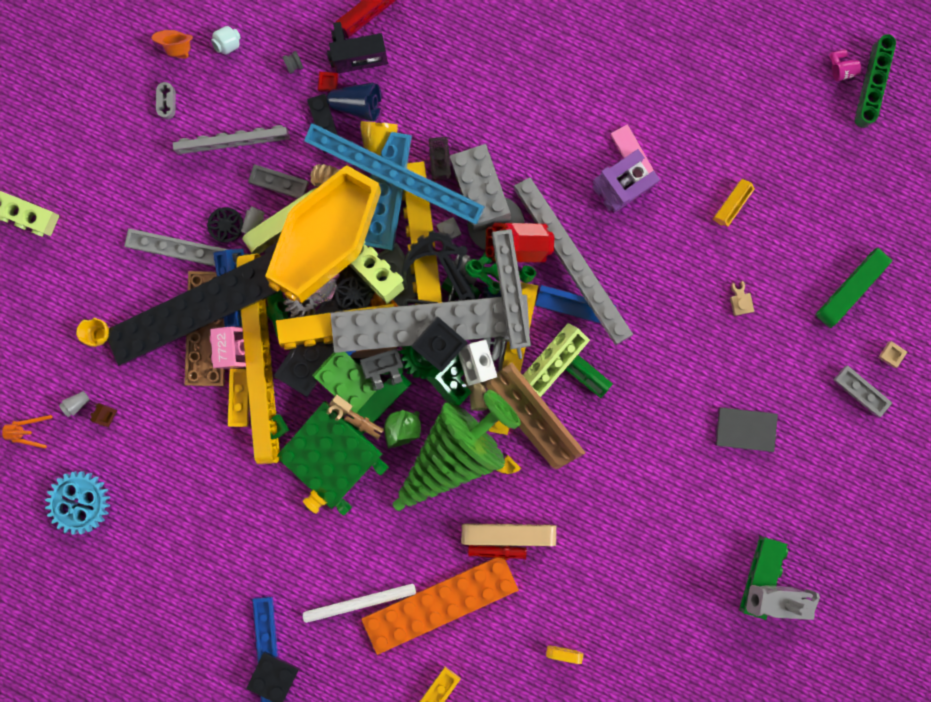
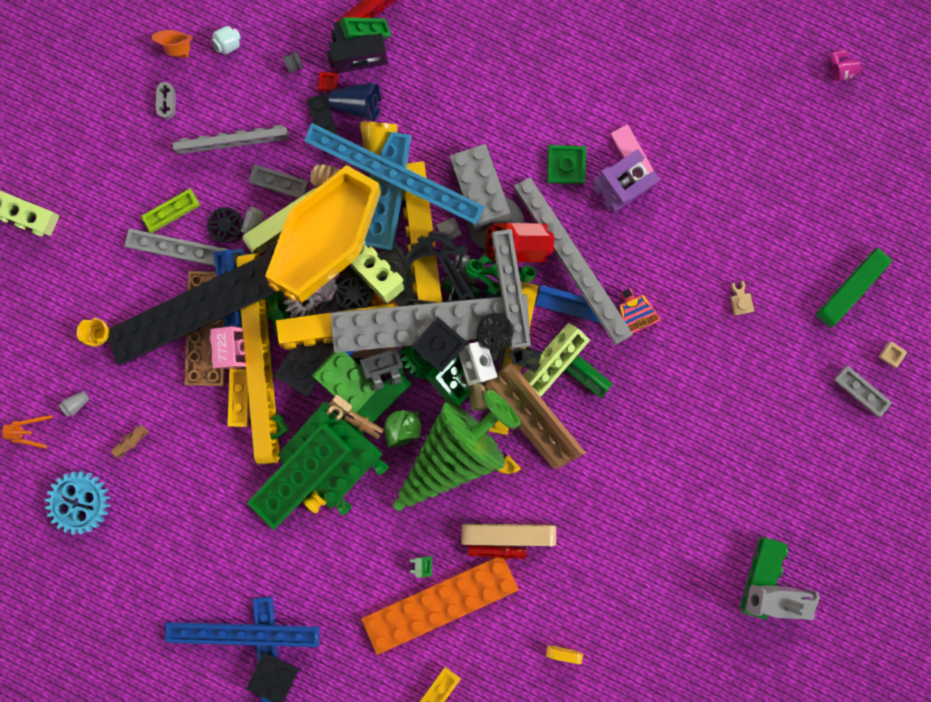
(103, 414): reddish brown tile -> none
(129, 441): none -> medium nougat pin
(170, 210): none -> lime tile
(242, 634): none -> blue tile
(299, 475): none -> green plate
(359, 603): white axle -> none
(364, 26): none -> green plate
(423, 566): none -> green tile
(439, 158): clear smoke brick -> none
(495, 331): none -> black wheel
(527, 358): none -> black piece
(566, 164): none -> green tile
(637, 311): none -> torso
(734, 203): yellow piece -> none
(746, 429): dark grey tile -> none
(879, 73): green beam -> none

